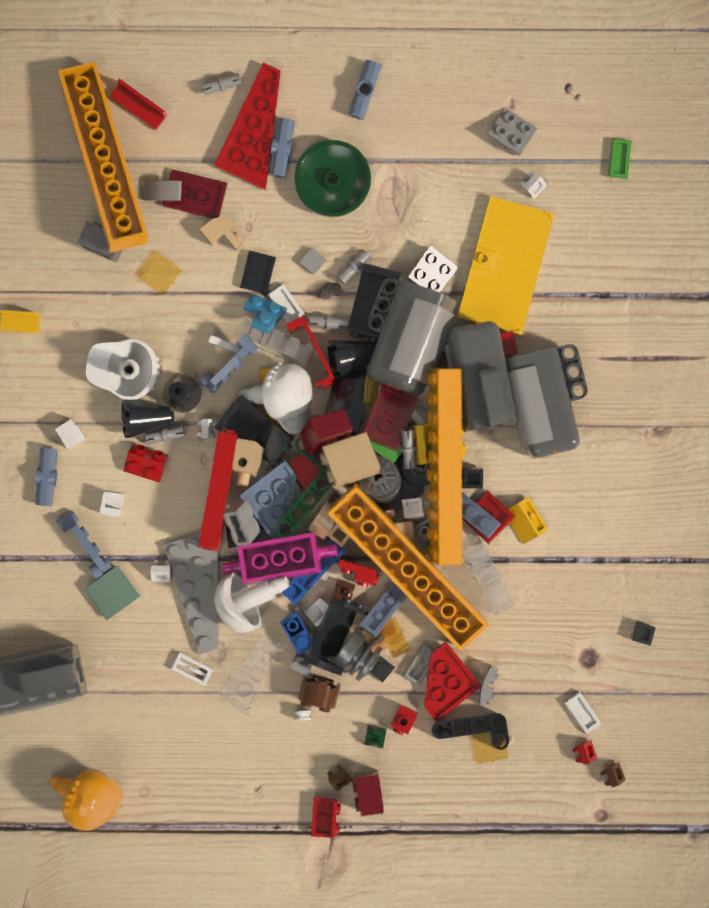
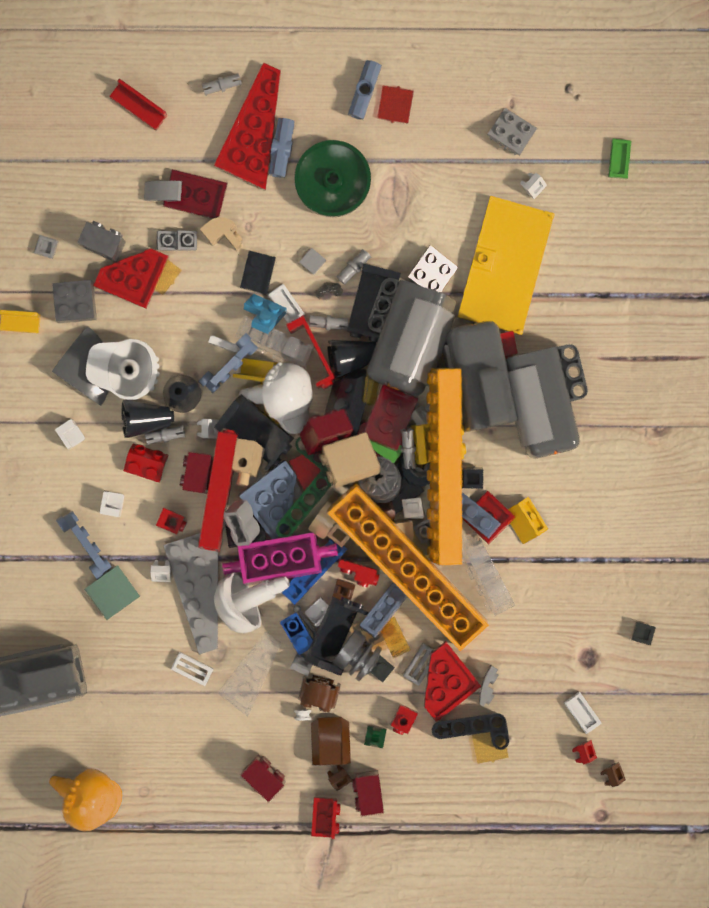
(46, 246): none -> light grey tile
(46, 477): sand blue piece -> none
(73, 366): none -> dark grey brick
(74, 301): none -> flat silver brick
(102, 157): light orange brick -> none
(133, 277): none -> red plate
(164, 521): none -> red brick
(176, 240): none -> light grey slope
(197, 472): none -> dark red brick
(254, 369): none -> yellow panel
(263, 777): none -> dark red brick
(330, 741): none -> reddish brown slope
(395, 104): none -> clear red piece

